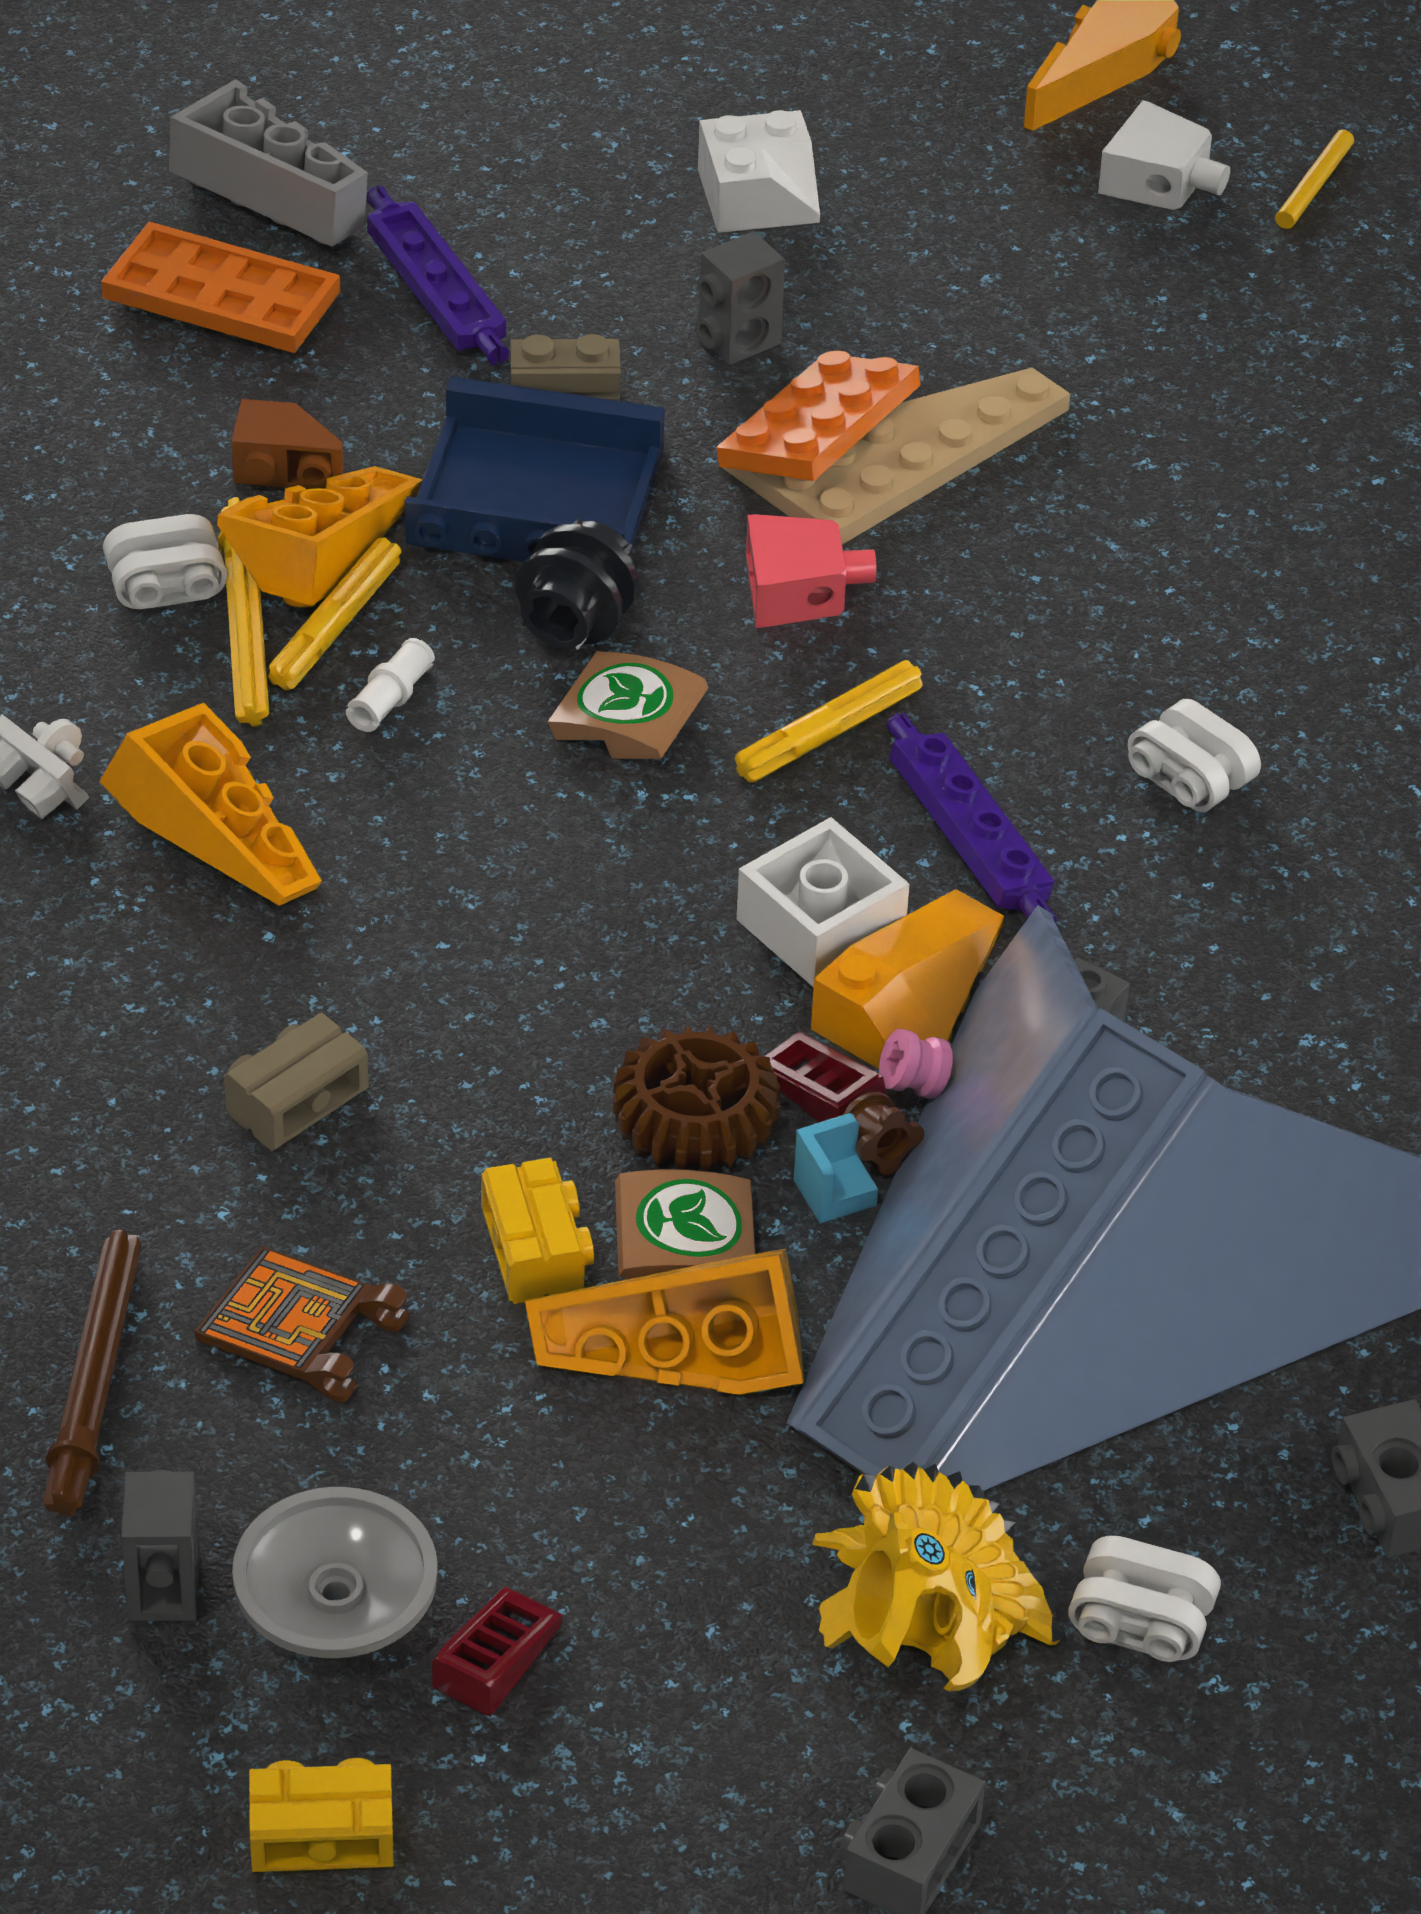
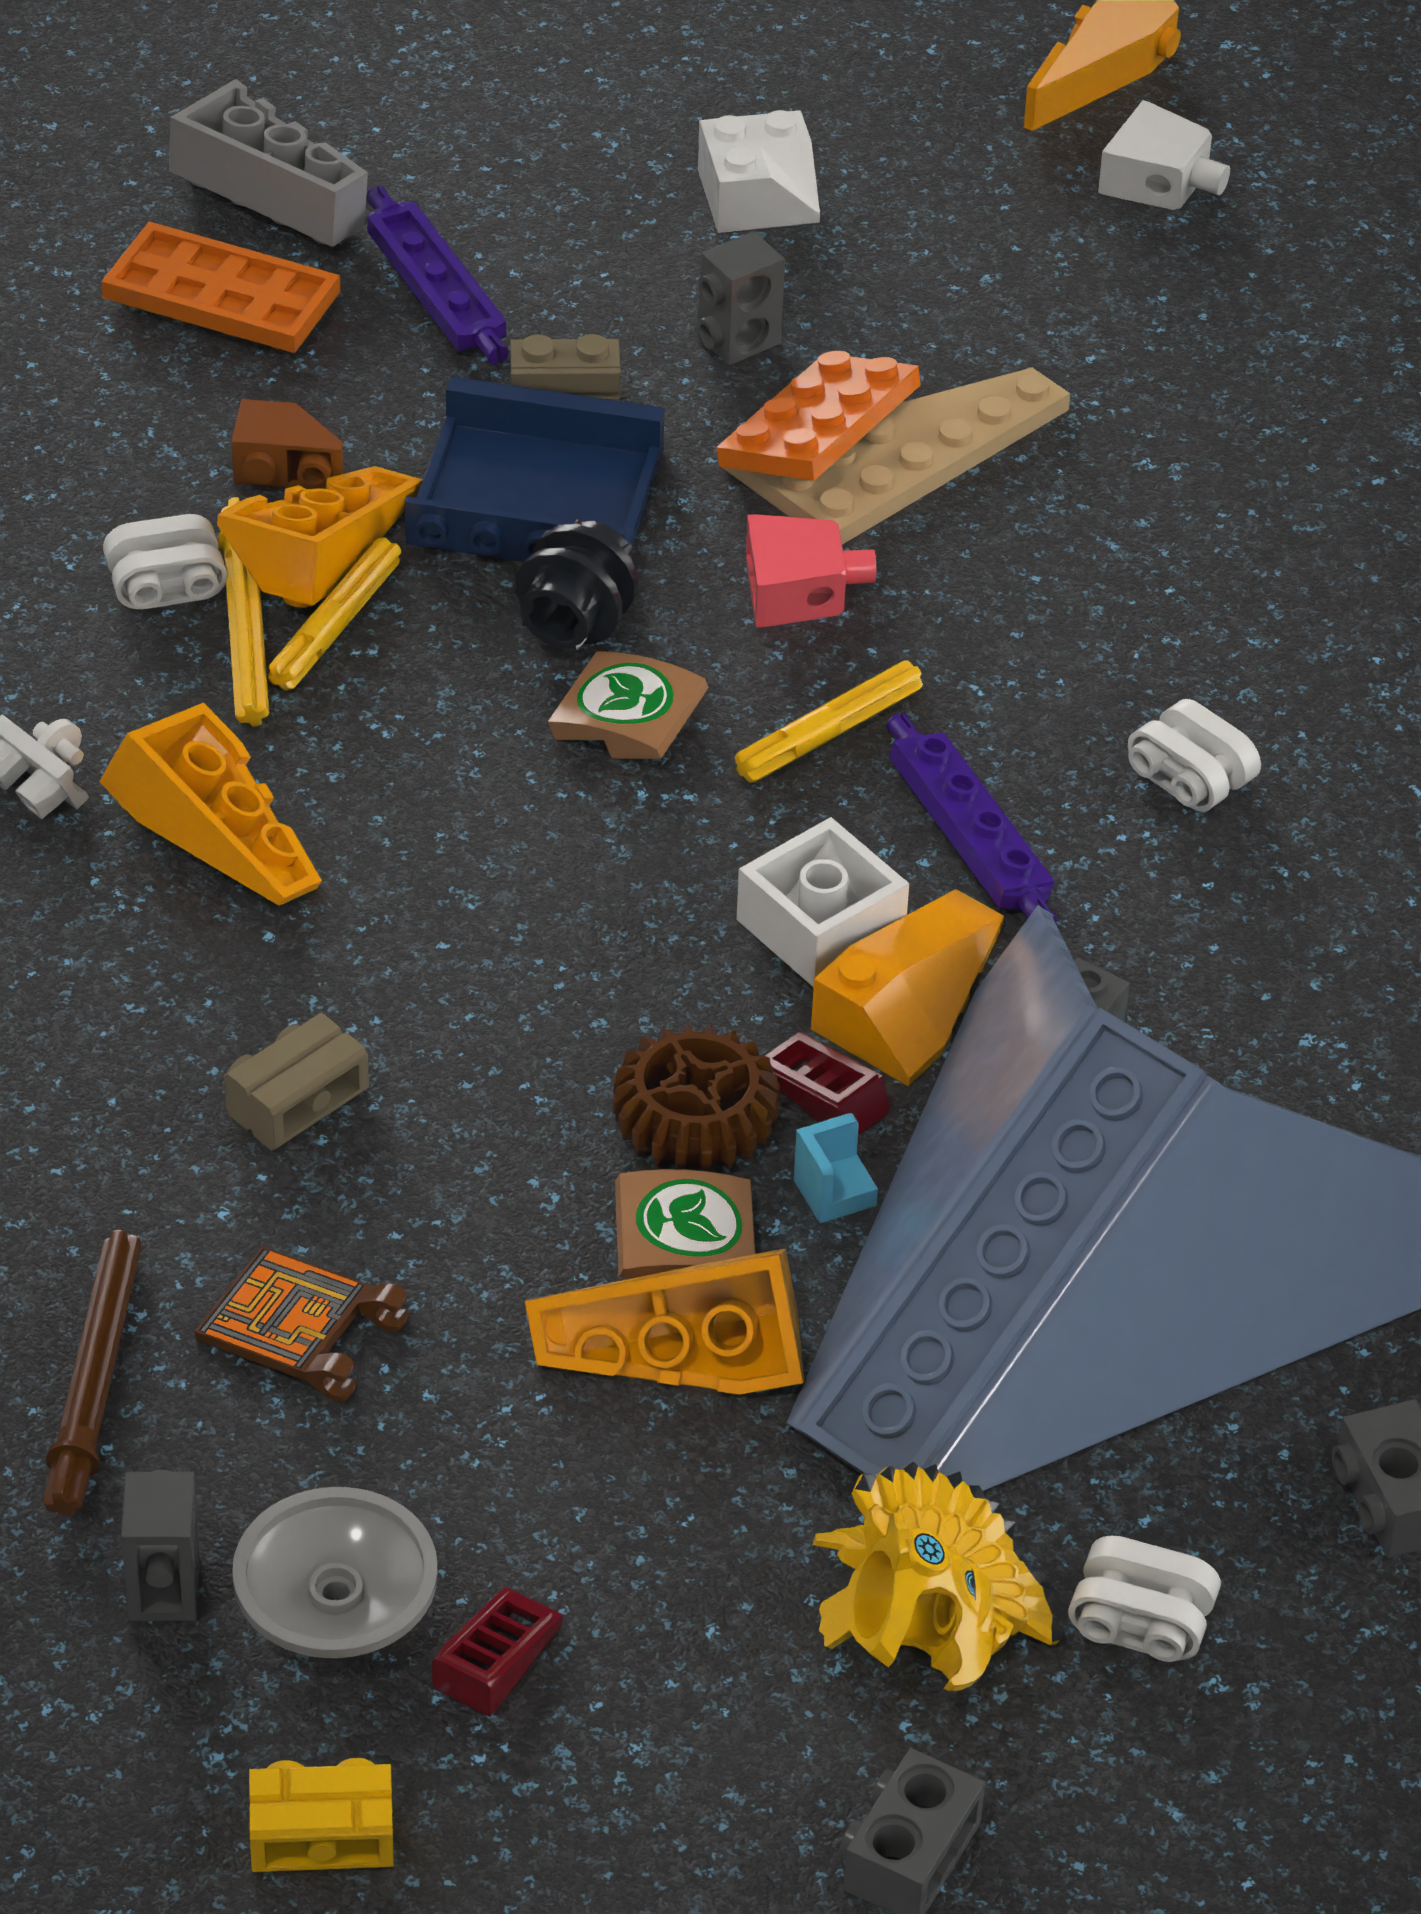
(390, 685): white pin -> none
(535, 1229): yellow brick -> none
(883, 1131): reddish brown brick -> none
(916, 1063): bright pink wheel -> none
(1314, 179): yellow bar -> none

